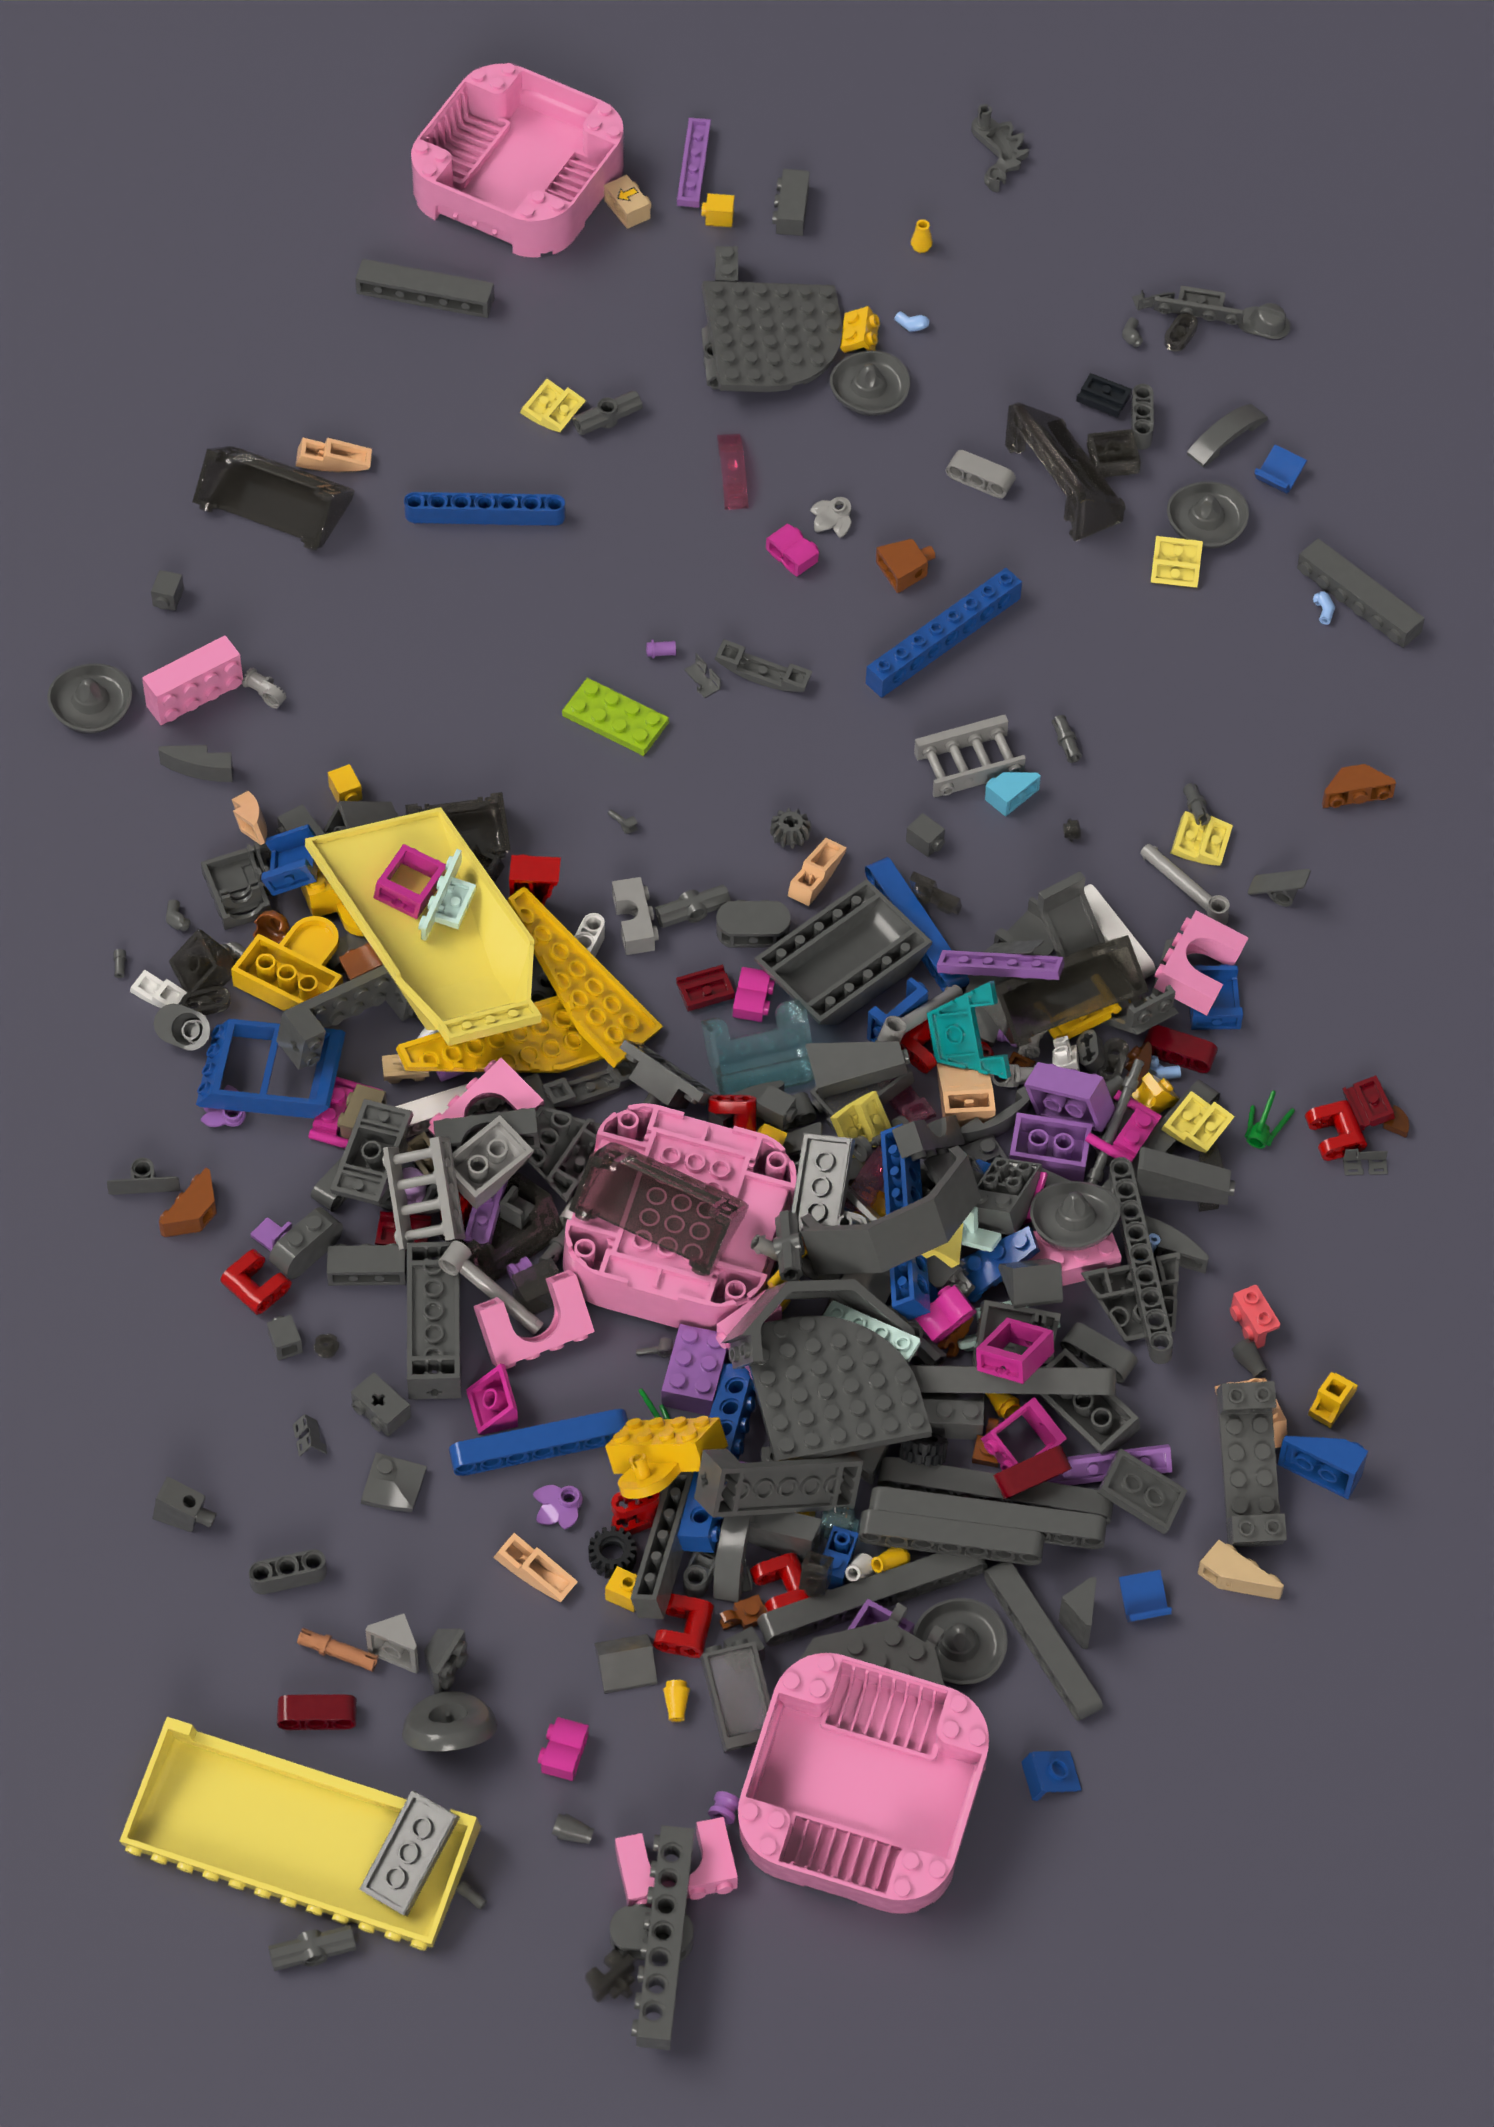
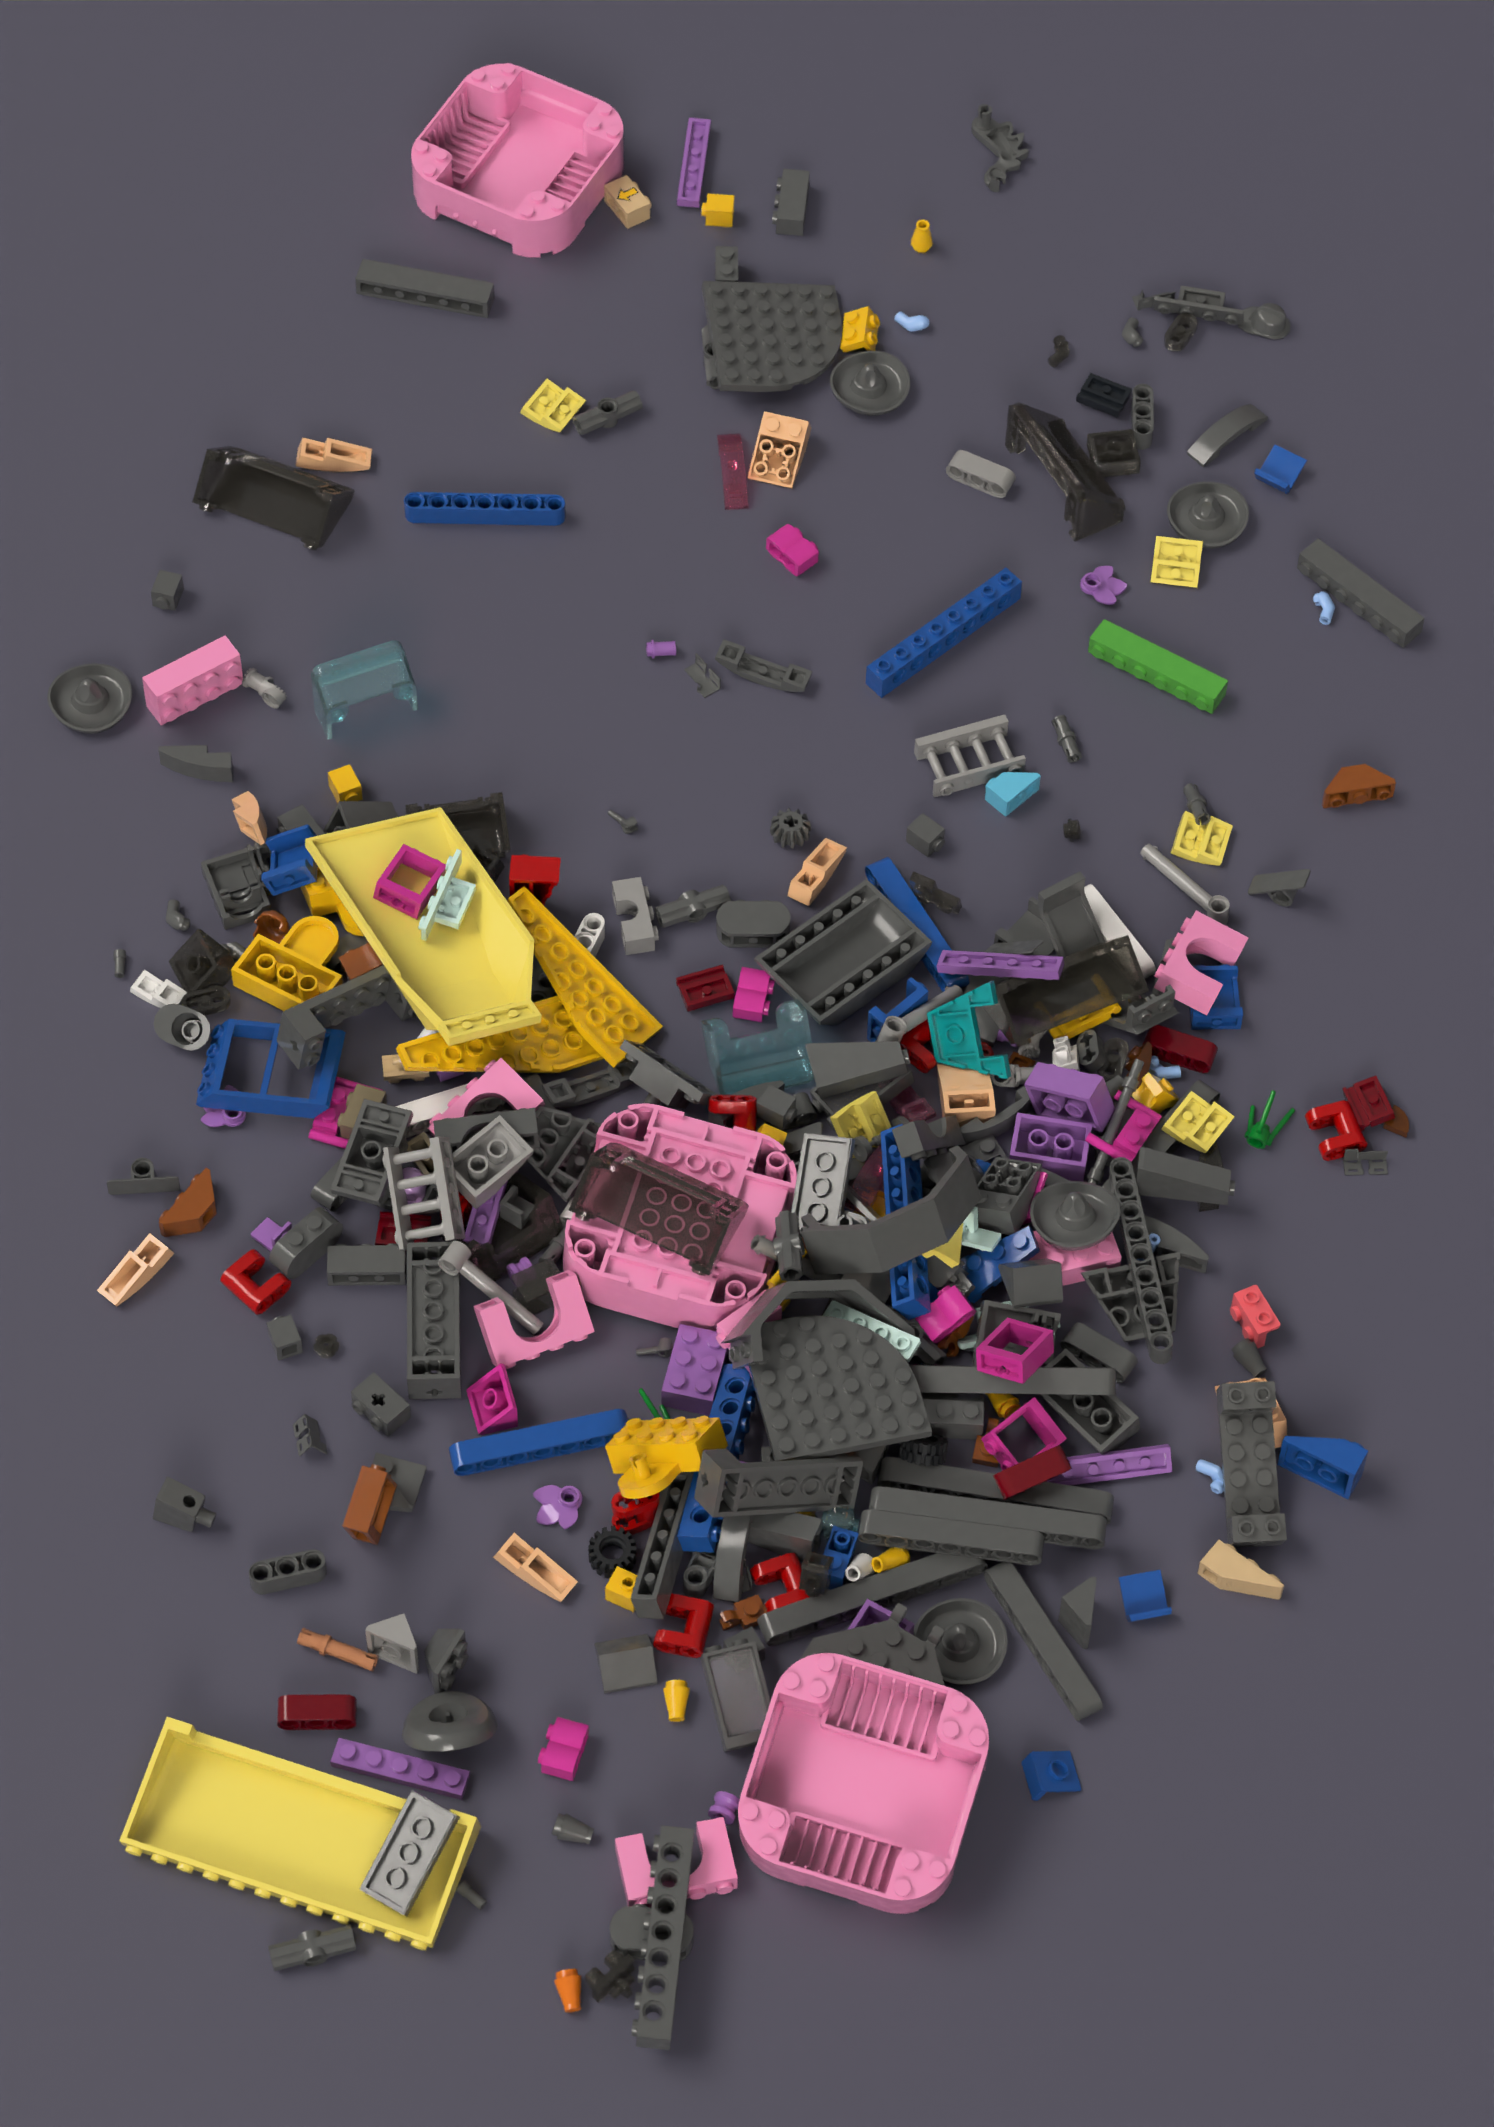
(135, 1270): none -> light nougat slope
(360, 678): none -> clear light blue windscreen
(370, 1504): none -> dark orange window
(400, 1768): none -> medium lavender plate
(569, 1989): none -> orange cone
(615, 716): lime plate -> none
(779, 449): none -> light nougat slope
(829, 517): light grey plate -> none
(904, 563): dark orange torso -> none
(1061, 351): none -> clear smoke arm
(1102, 585): none -> medium lavender plate
(1142, 1491): dark grey plate -> none
(1157, 666): none -> bright green brick
(1214, 1472): none -> light blue arm
(1332, 1399): yellow brick -> none

